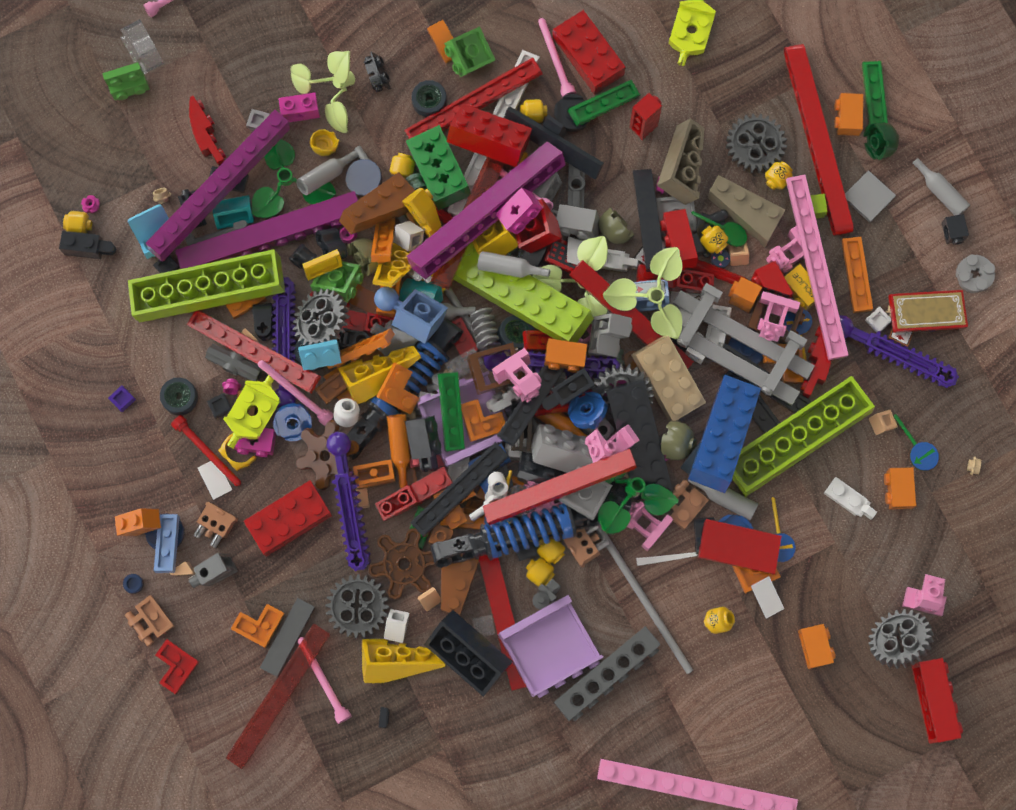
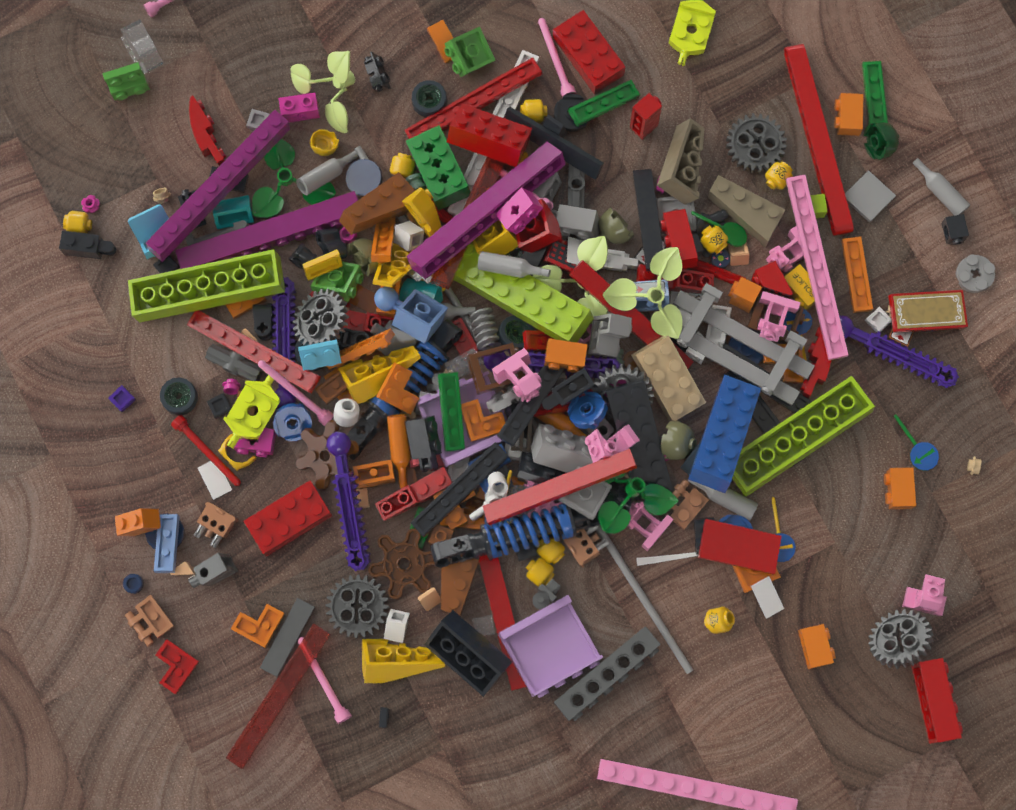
(849, 499): white hinge -> none
(883, 422): light nougat slope -> none

